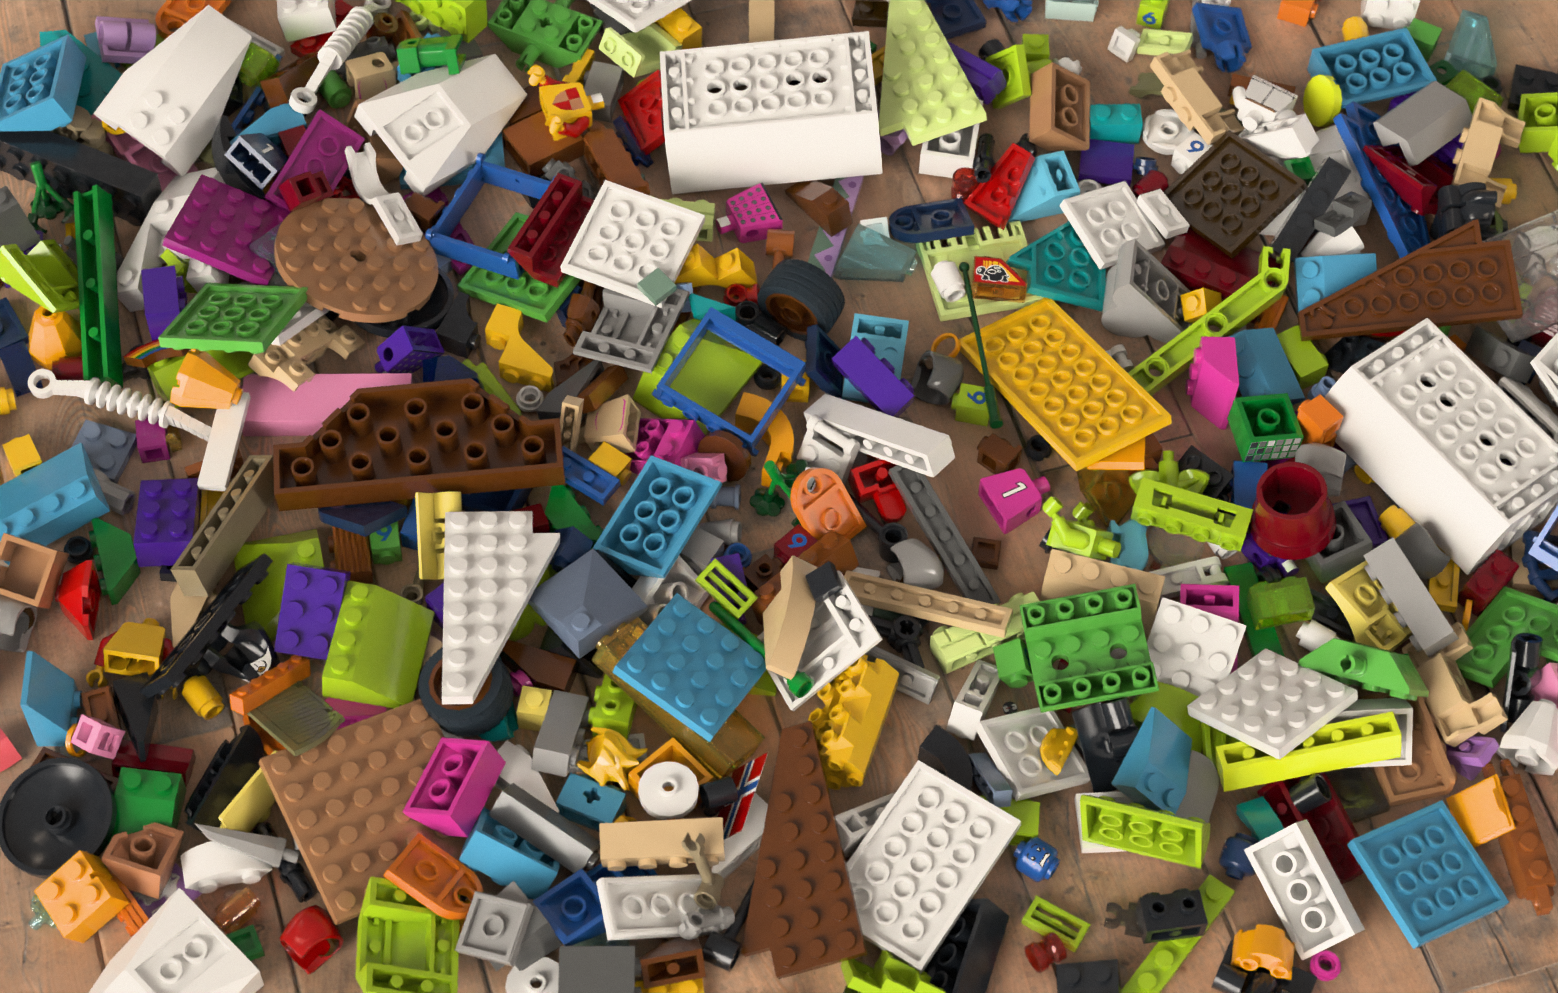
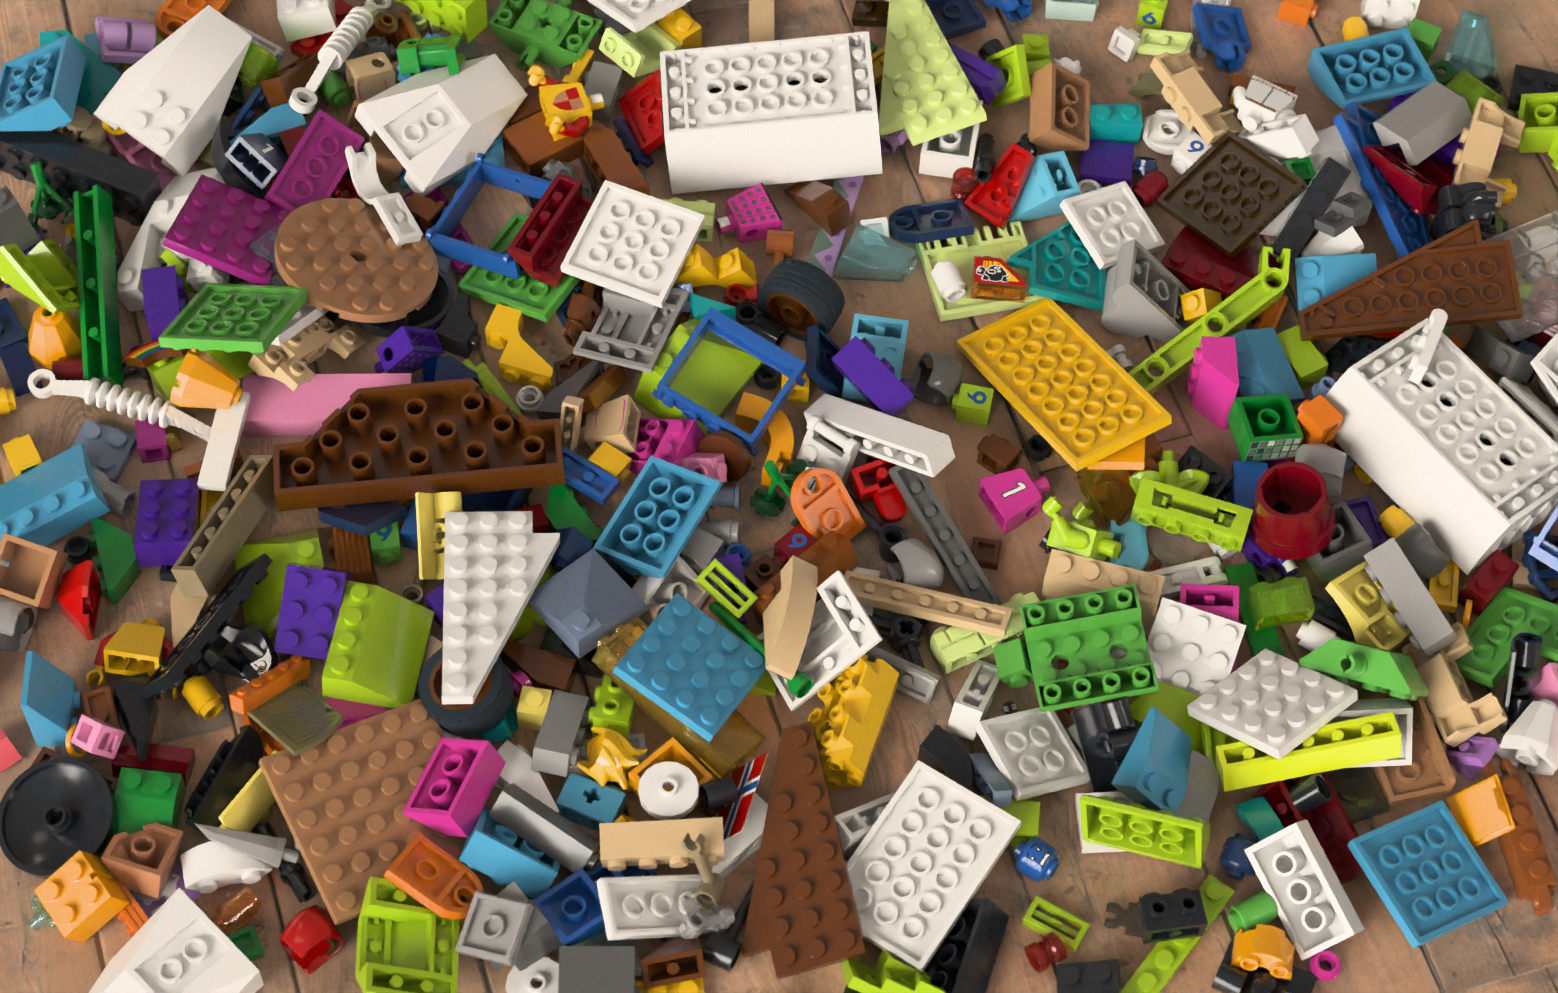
(305, 190): dark red brick -> none
(657, 286): sand green tile -> none
(824, 581): black tile -> none
(944, 336): light orange piece -> none
(989, 390): dark green piece -> none
(1057, 746): yellow tile -> none
(1162, 213): white plate -> none
(1252, 911): none -> bright green brick
(1322, 100): neon yellow tile -> none
(1427, 344): none -> white plate

